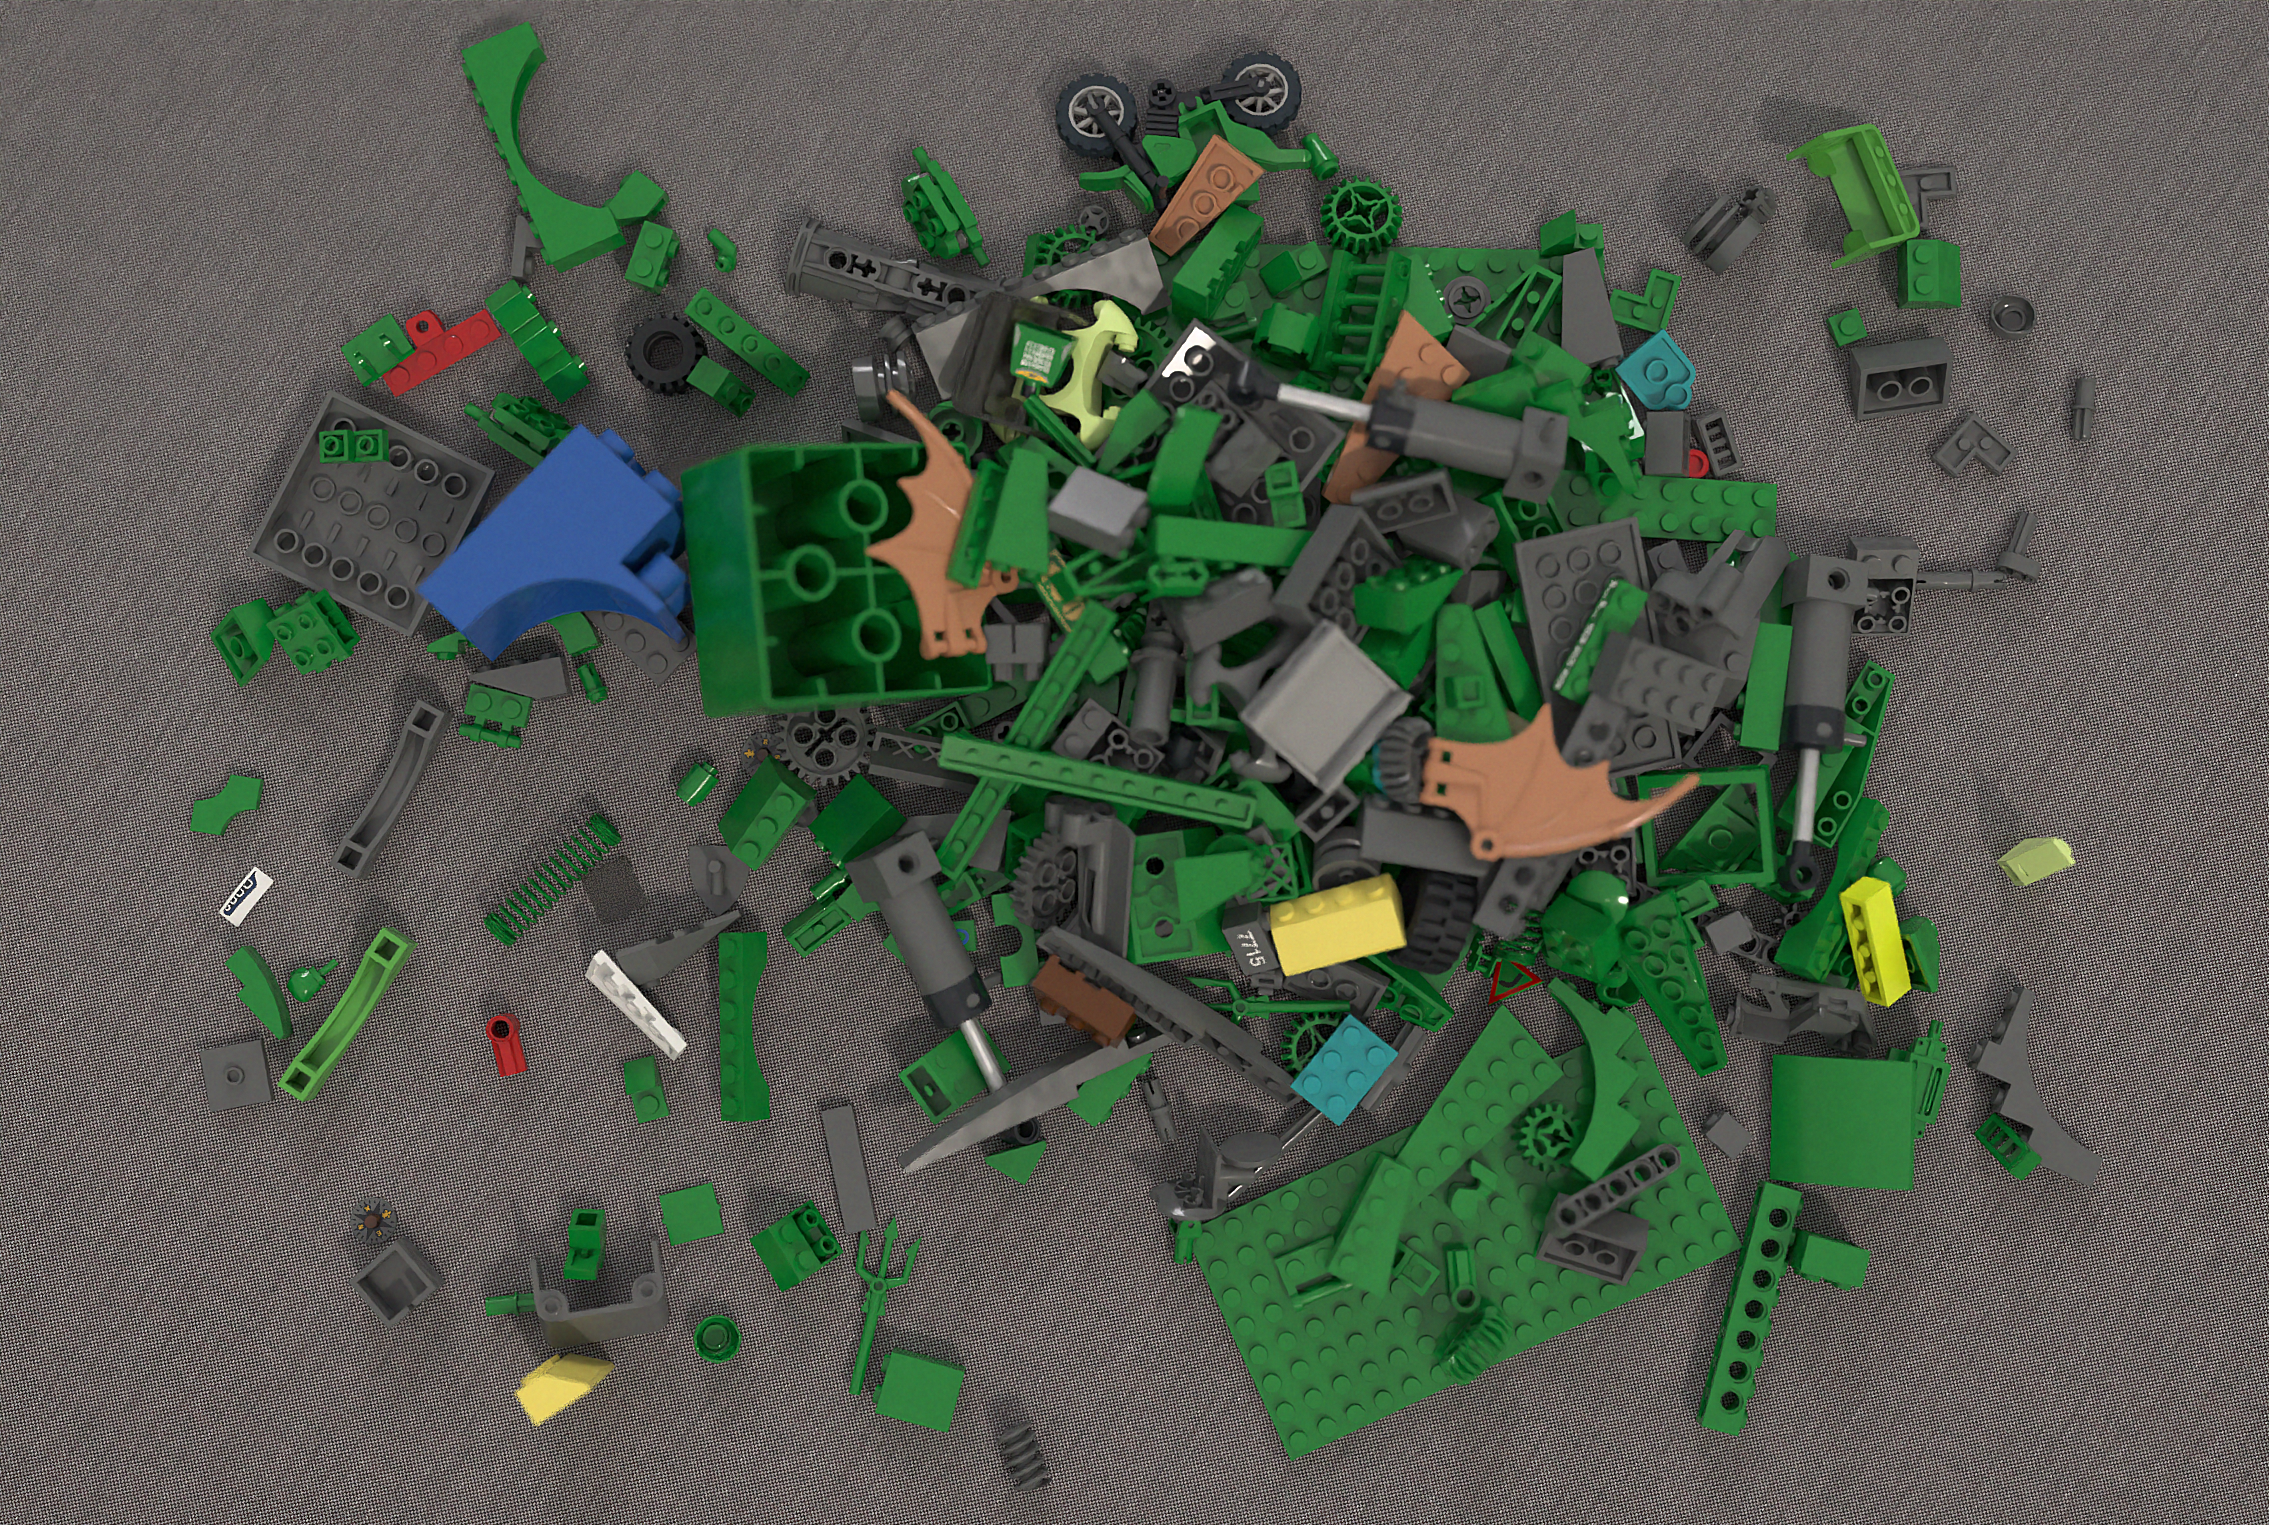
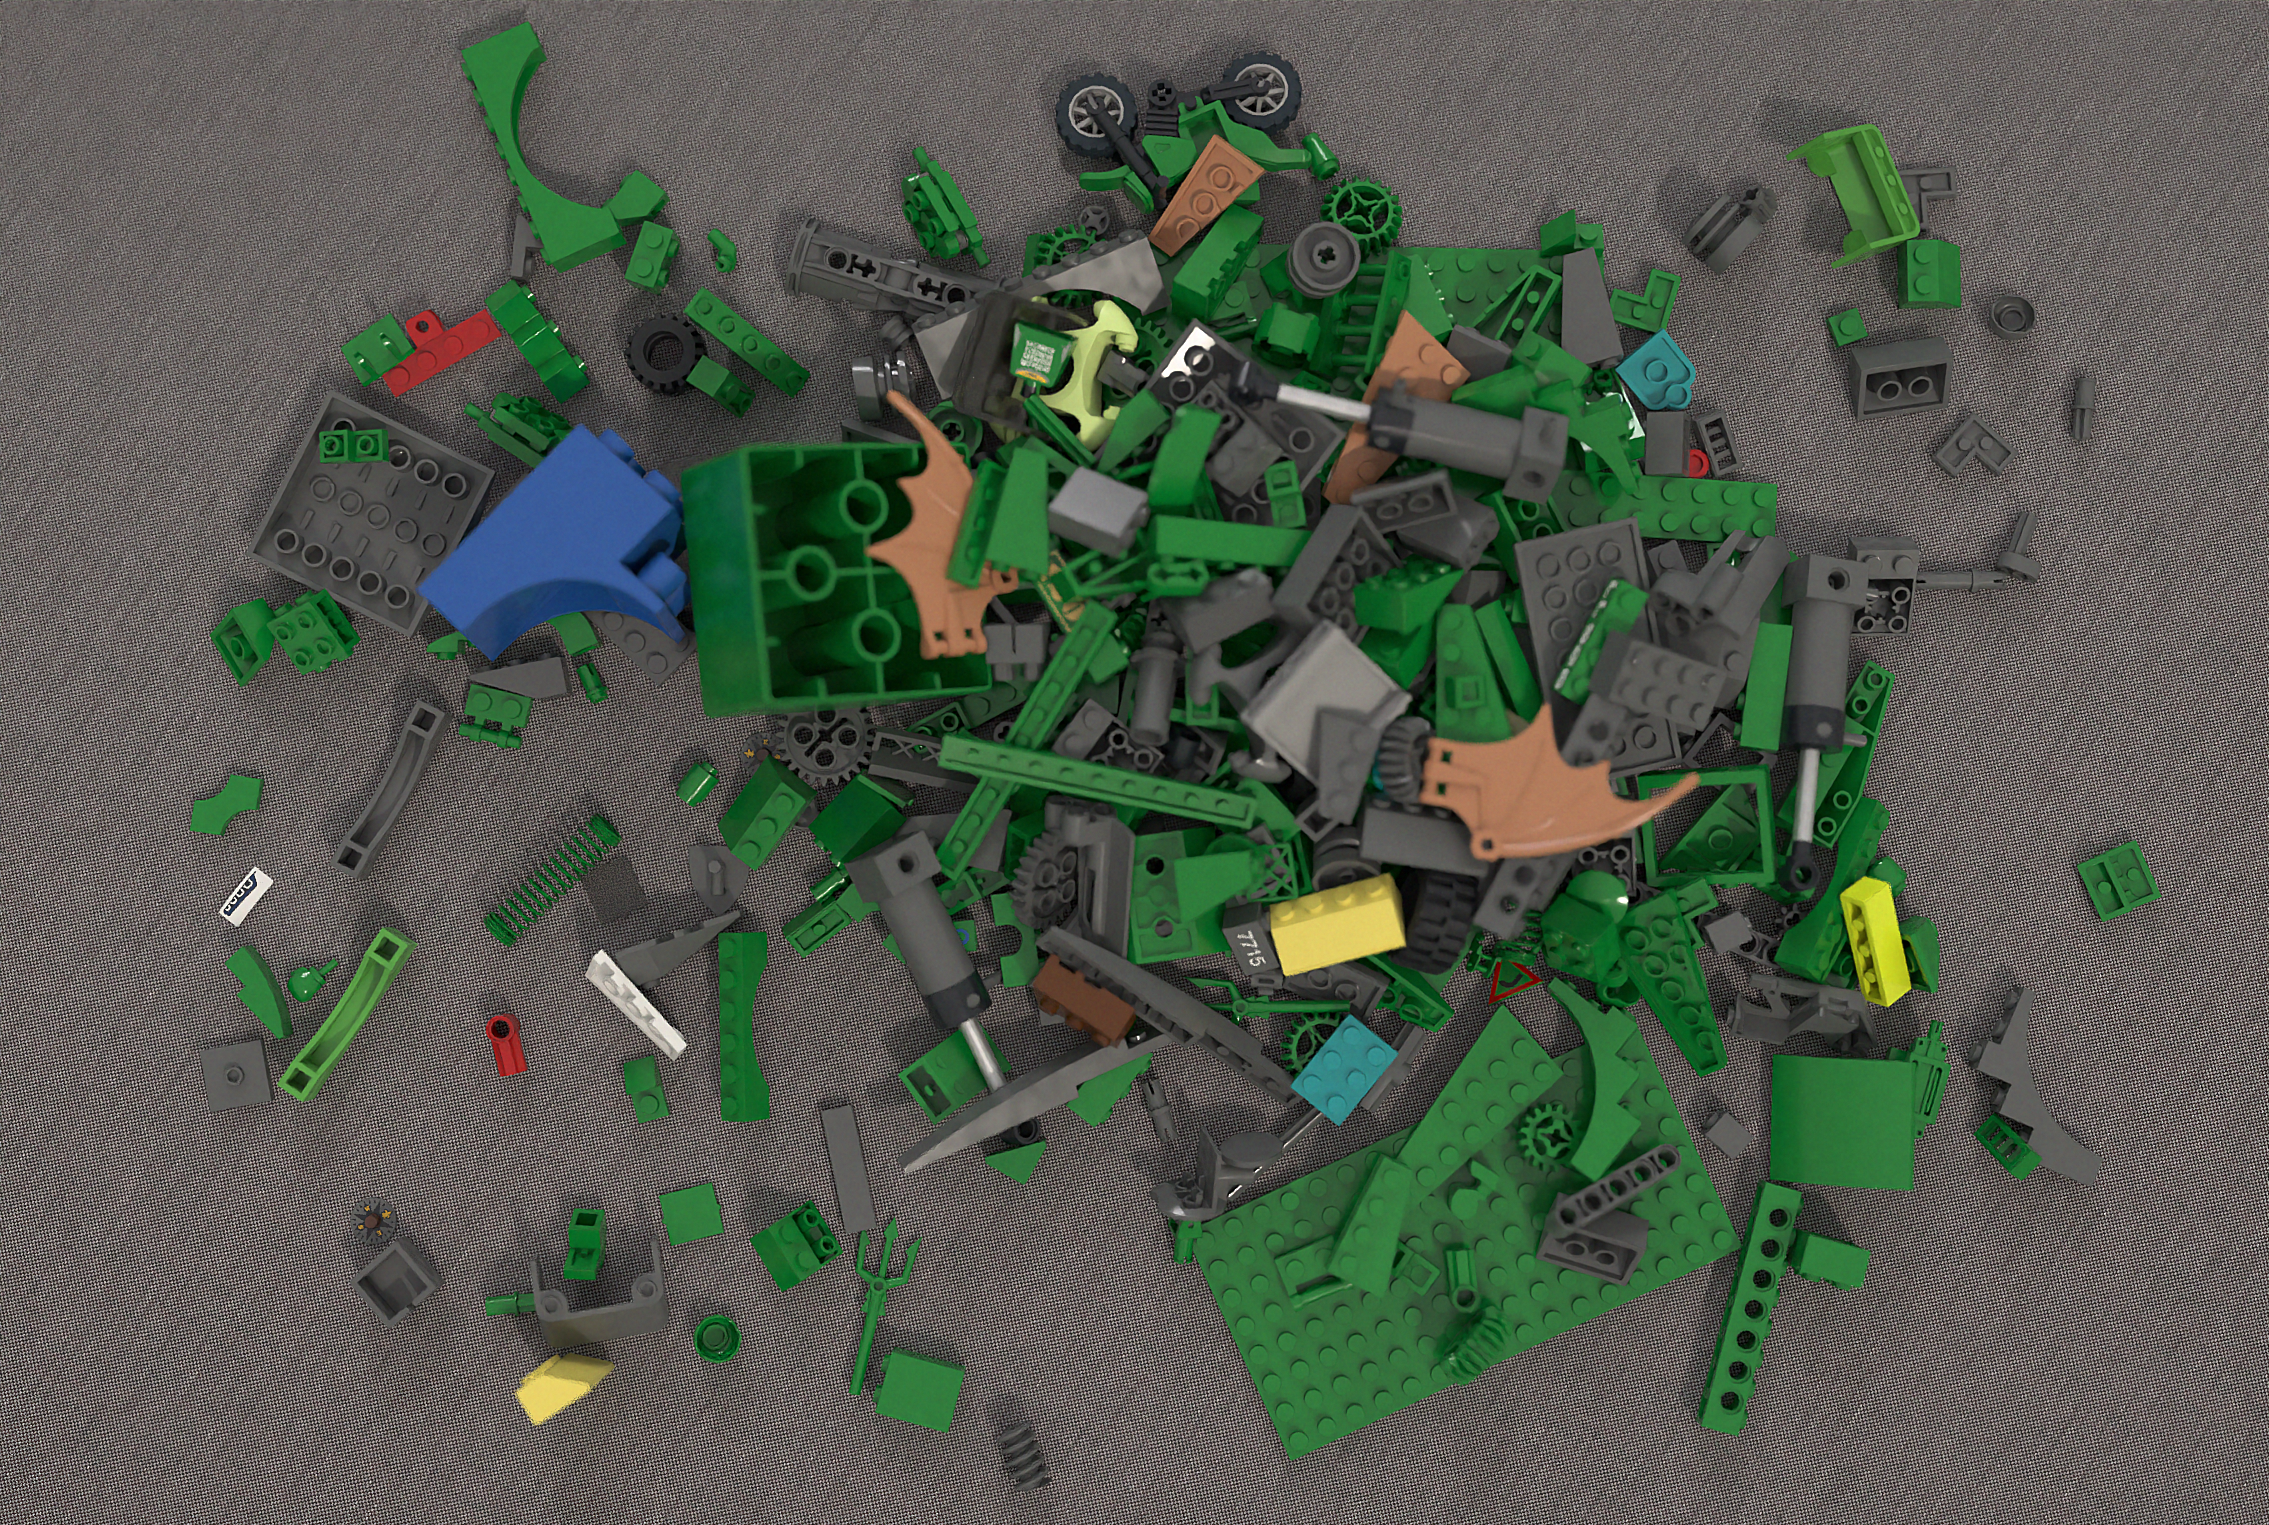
(888, 788): none -> green piece
(1332, 244): none -> dark grey wheel
(1344, 764): none -> dark grey wing
(1473, 289): dark grey gear -> none
(2035, 859): yellowish green slope -> none
(2118, 880): none -> green slope

